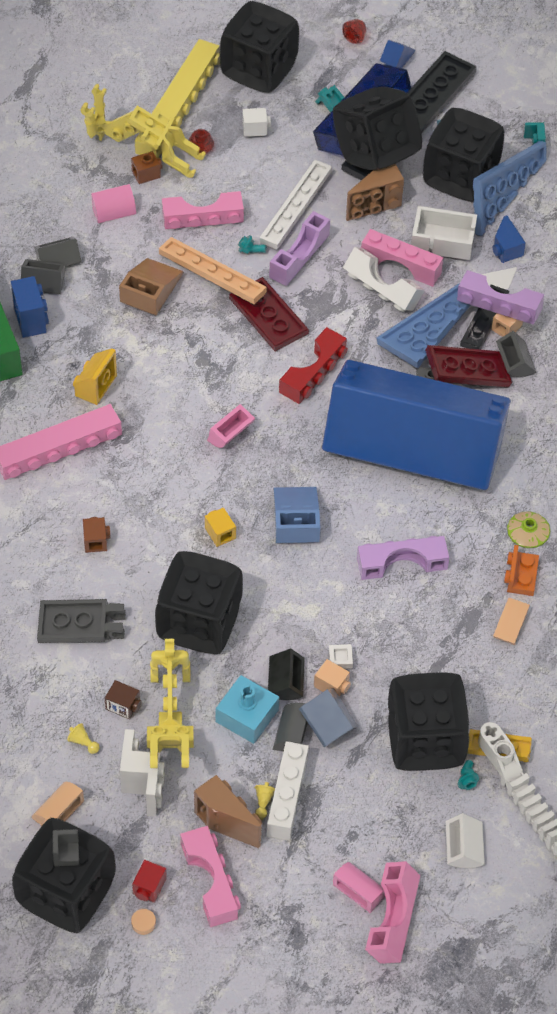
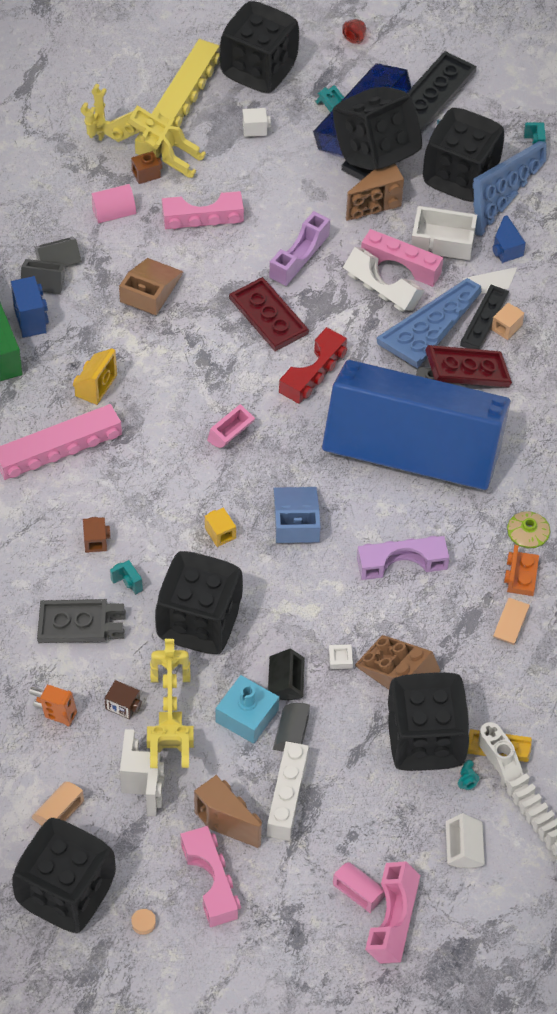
(56, 703): none -> orange piece
(65, 847): dark grey panel -> none
(79, 735): light yellow piece -> none
(126, 572): none -> teal bracket
(149, 881): red brick -> none
(202, 139): clear red cone -> none
(212, 270): light nougat plate -> none
(246, 245): teal plate -> none
(264, 795): light yellow piece -> none
(295, 204): white plate -> none
(328, 717): sand blue slope -> none
(332, 676): light nougat brick -> none
(395, 658): none -> medium nougat slope
(396, 54): blue slope -> none
(516, 355): dark grey brick -> none
(521, 305): lavender arch -> none

